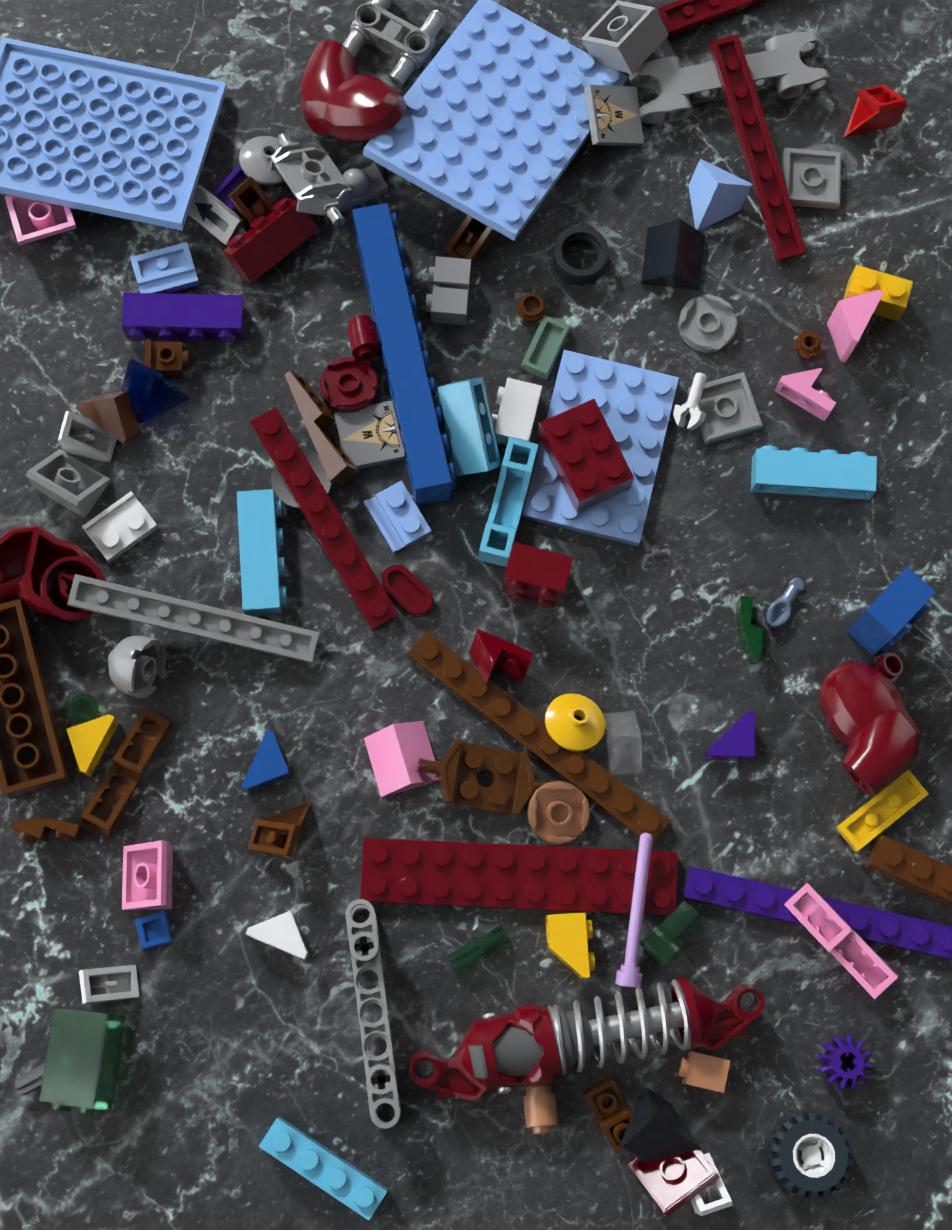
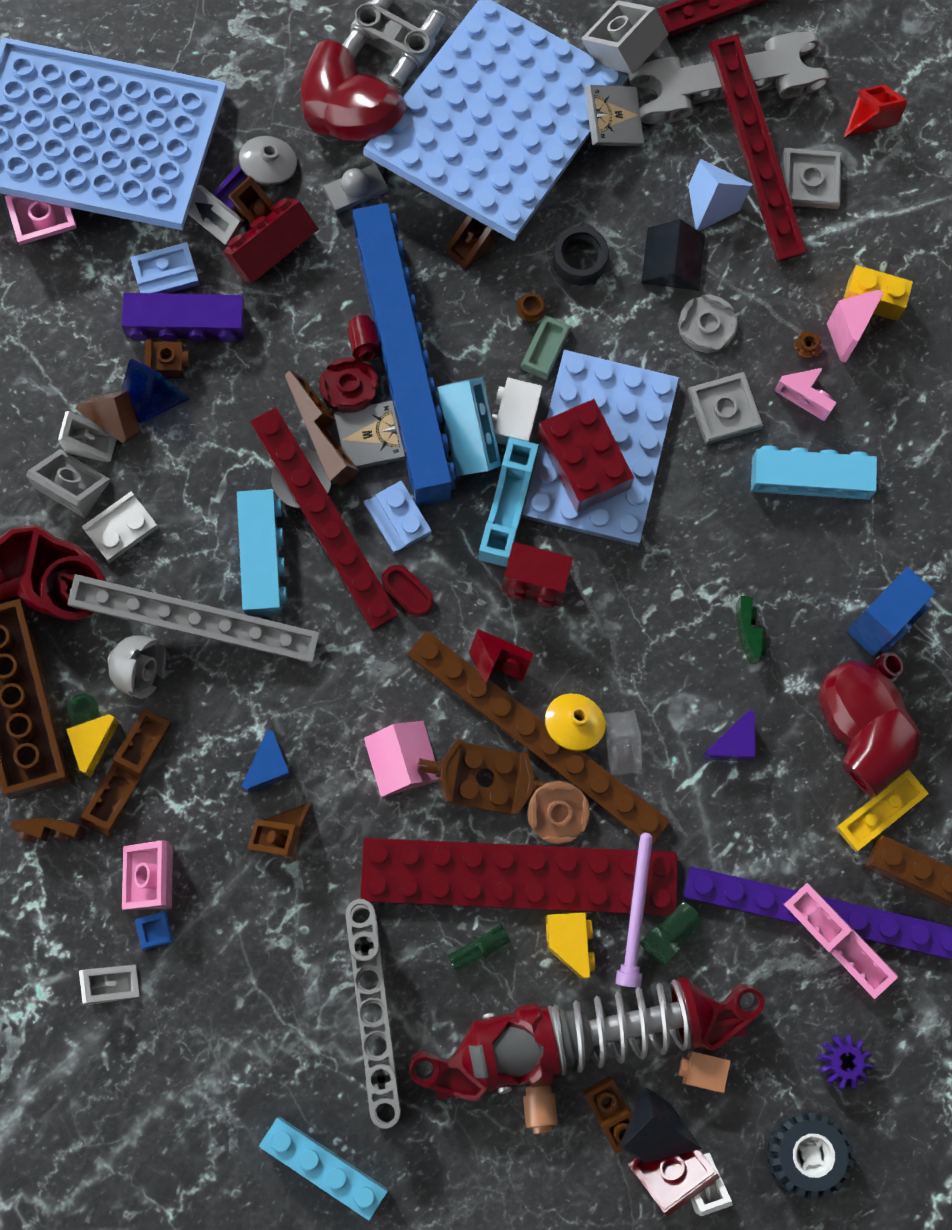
(79, 1062): clear green piece -> none
(281, 933): white slope -> none
(318, 191): light grey plate -> none
(450, 290): light grey piece -> none
(692, 405): white bar -> none
(780, 610): sand blue piece -> none

